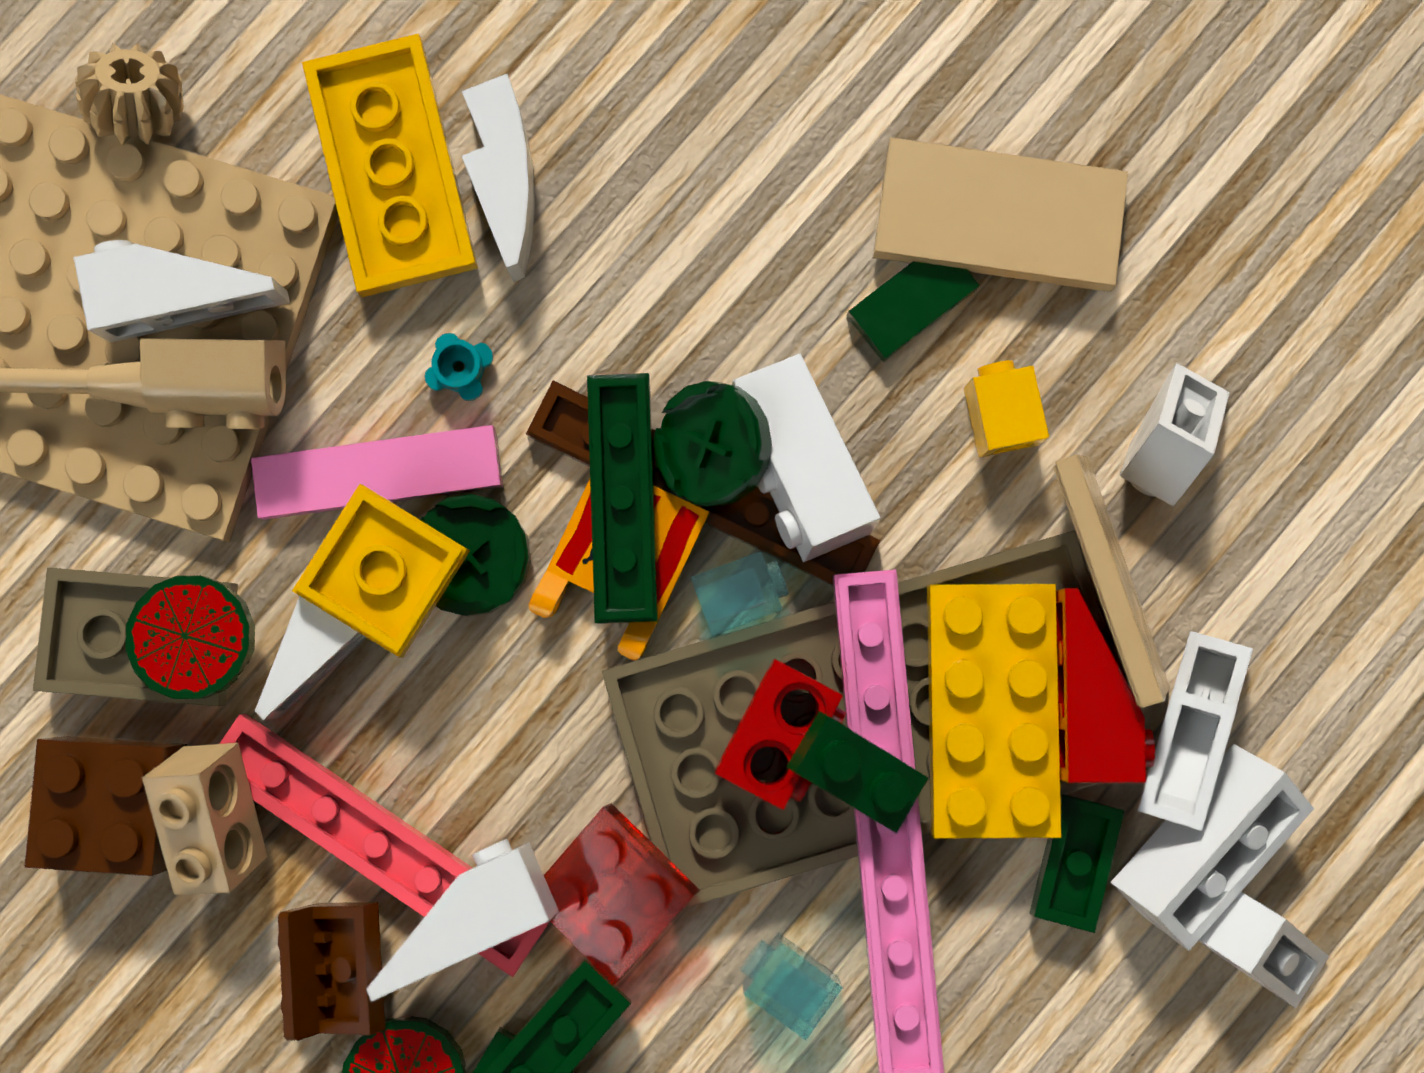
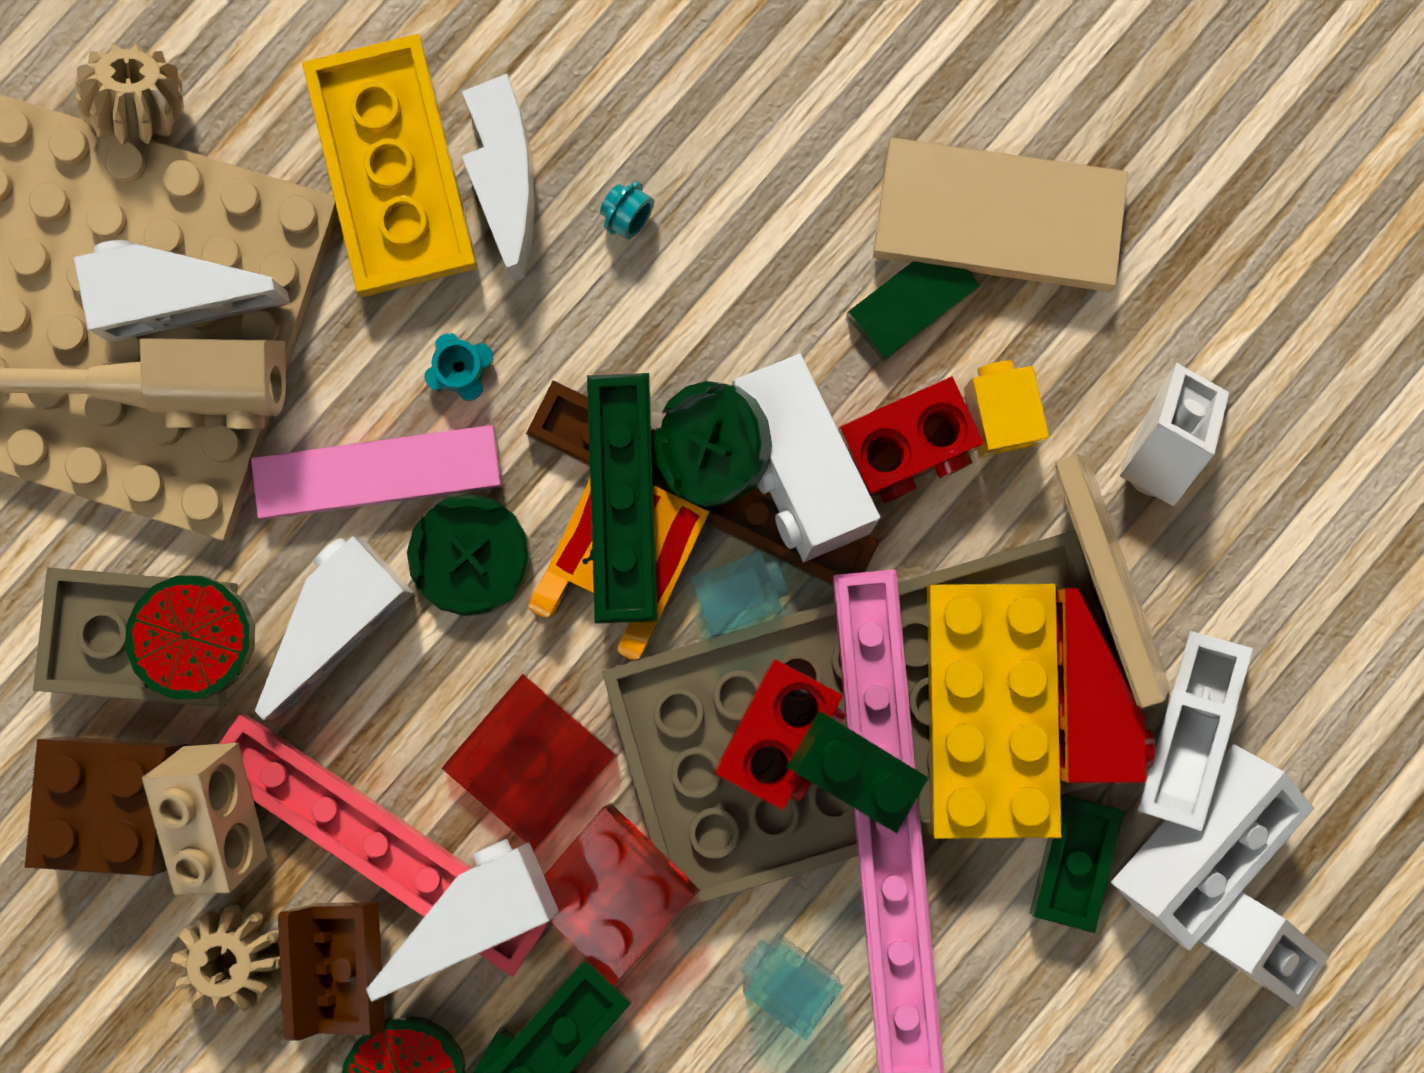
(237, 982): none -> tan gear
(380, 571): yellow tile -> none
(529, 761): none -> clear red plate
(626, 209): none -> teal plate
(902, 428): none -> red brick

